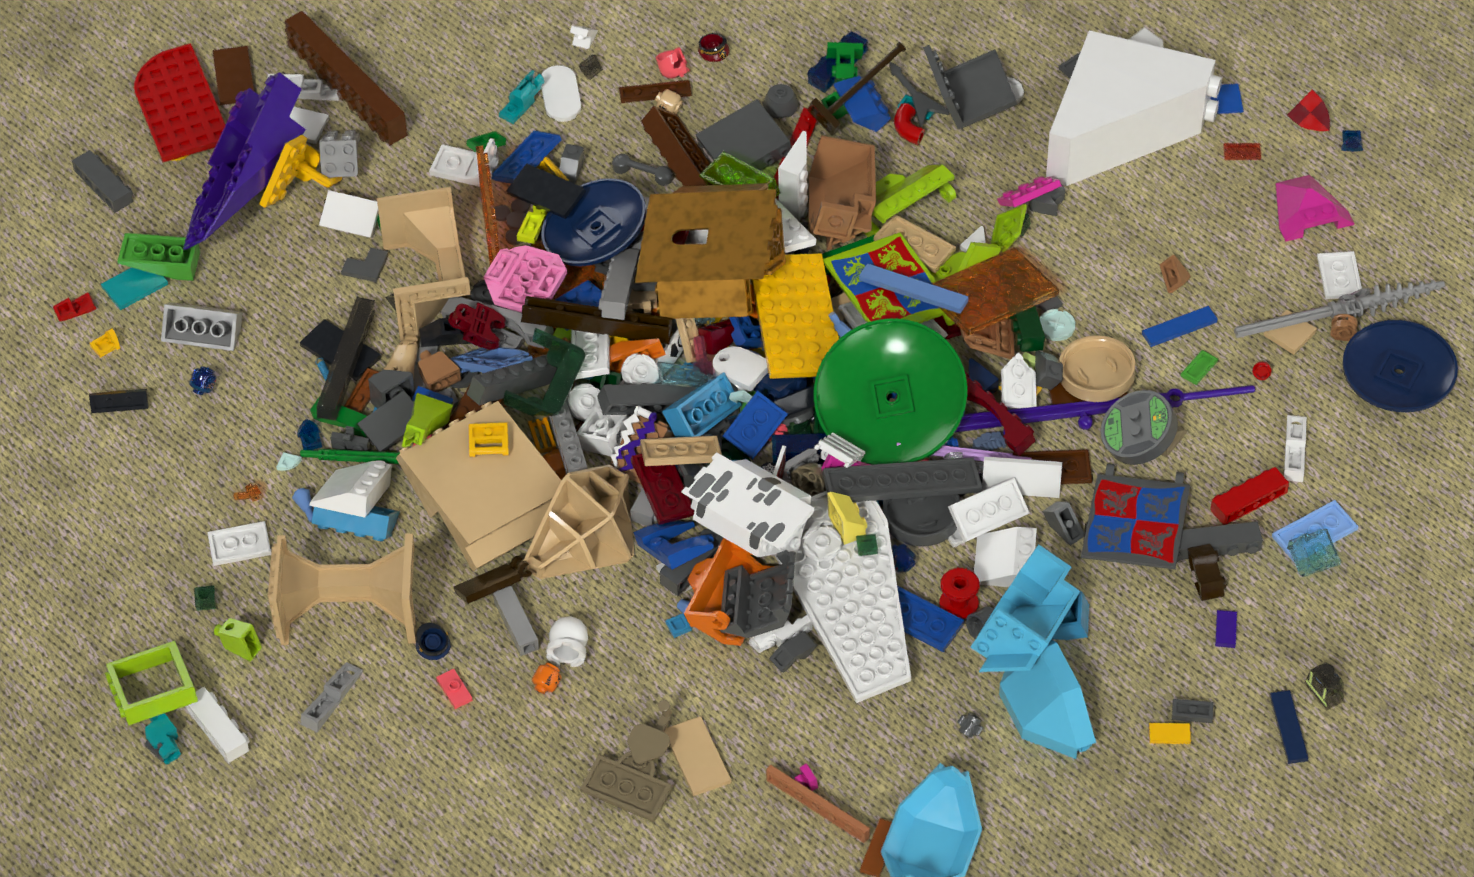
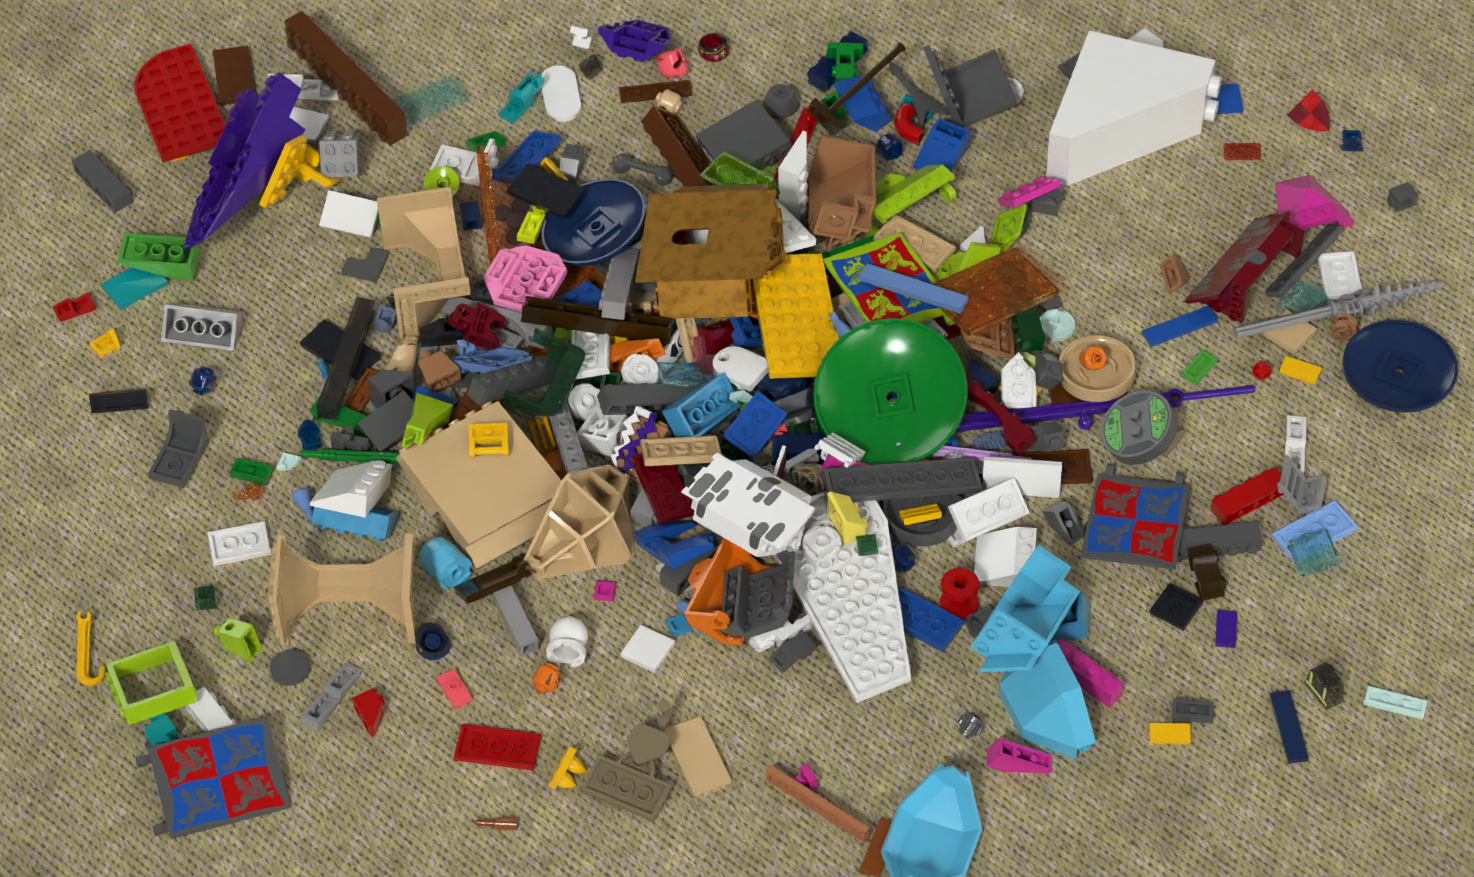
(83, 652): none -> yellow piece
(181, 450): none -> dark grey bracket
(217, 778): none -> flag
(251, 471): none -> green plate
(290, 667): none -> dark grey tile
(369, 709): none -> red slope
(385, 319): none -> sand blue plate
(431, 100): none -> clear light blue tile
(442, 175): none -> lime dish
(445, 562): none -> medium azure piece
(464, 346): none -> light blue tile
(470, 215): none -> dark blue brick
(497, 747): none -> red tile
(500, 823): none -> dark orange axle
(568, 762): none -> yellow tile
(604, 591): none -> dark pink tile
(635, 39): none -> dark purple wedge
(647, 648): none -> white tile
(889, 147): none -> clear blue head
(920, 514): none -> yellow tile
(944, 145): none -> blue slope
(1013, 757): none -> dark pink slope
(1047, 437): none -> dark grey slope
(1092, 358): none -> orange head
(1092, 676): none -> dark pink brick
(1176, 606): none -> black tile
(1229, 280): none -> dark red panel
(1300, 370): none -> yellow tile
(1302, 492): none -> light grey plate
(1303, 298): none -> clear light blue slope
(1304, 260): none -> dark grey tile
(1395, 702): none -> light aqua tile
(1402, 197): none -> dark grey brick

